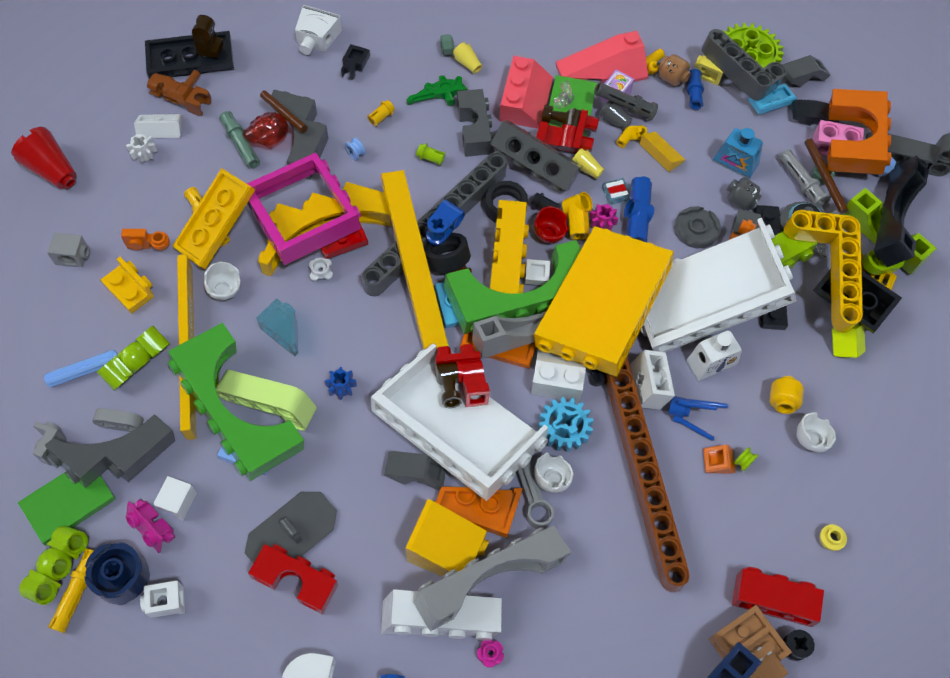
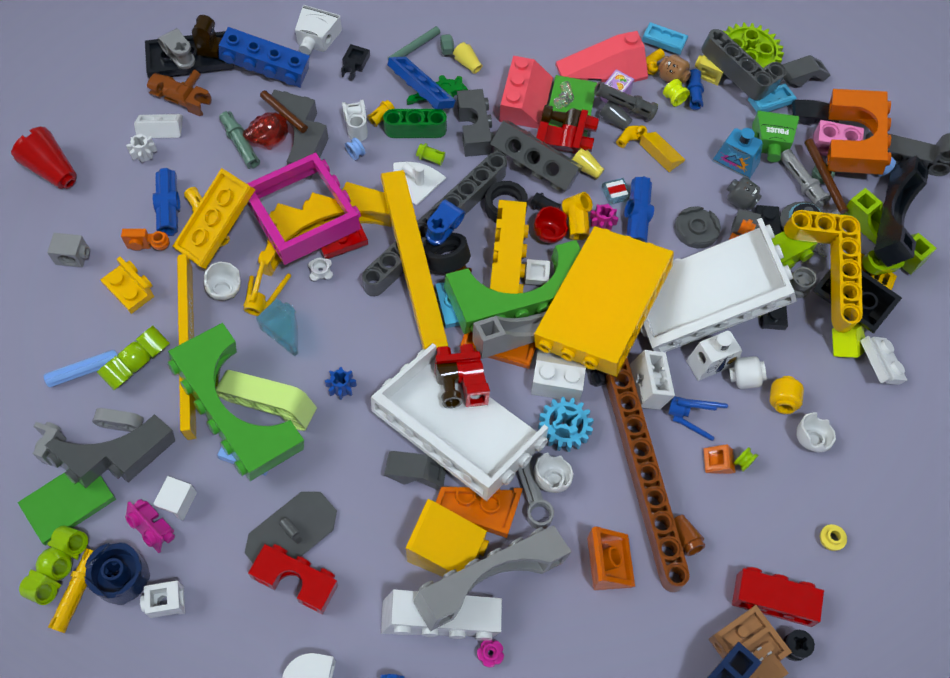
(166, 201): none -> blue piece
(177, 48): none -> light grey piece
(255, 301): none -> yellow plant
(264, 57): none -> blue brick
(355, 120): none -> white piece
(415, 123): none -> green beam
(417, 43): none -> sand green bar
(420, 179): none -> white shield
(421, 83): none -> blue plate
(610, 559): none -> orange slope
(665, 38): none -> medium azure plate
(676, 92): none -> neon yellow wheel
(689, 537): none -> dark orange cone
(748, 372): none -> white head
(775, 131): none -> bright green torso
(802, 281): none -> light grey wheel
(883, 360): none -> white plate

